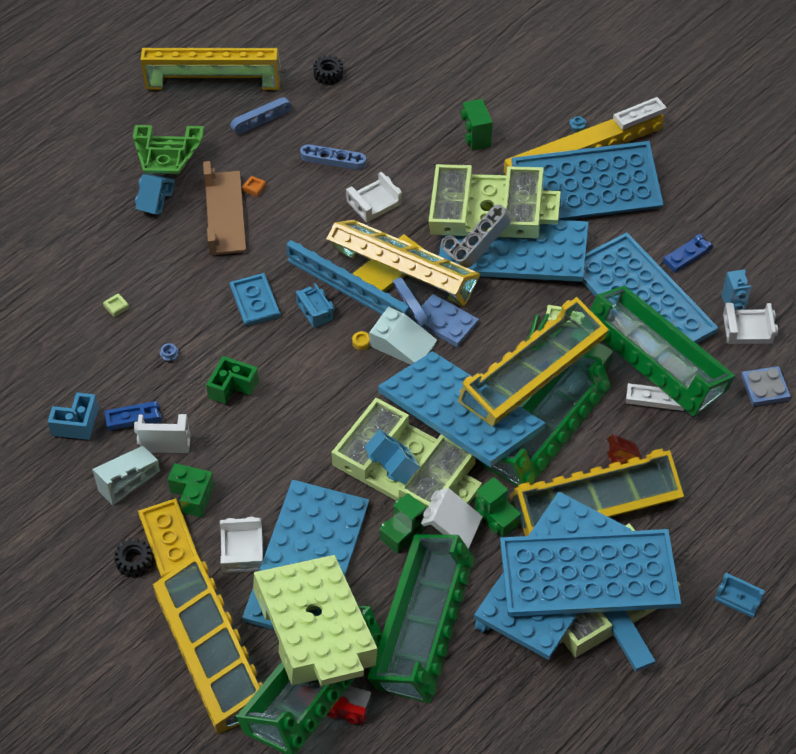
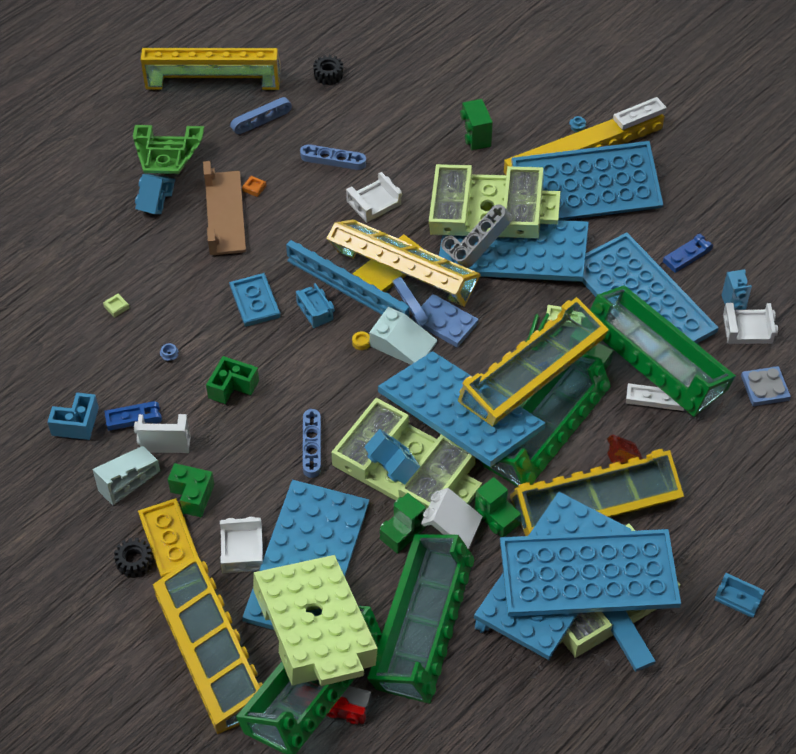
(311, 443): none -> medium blue beam

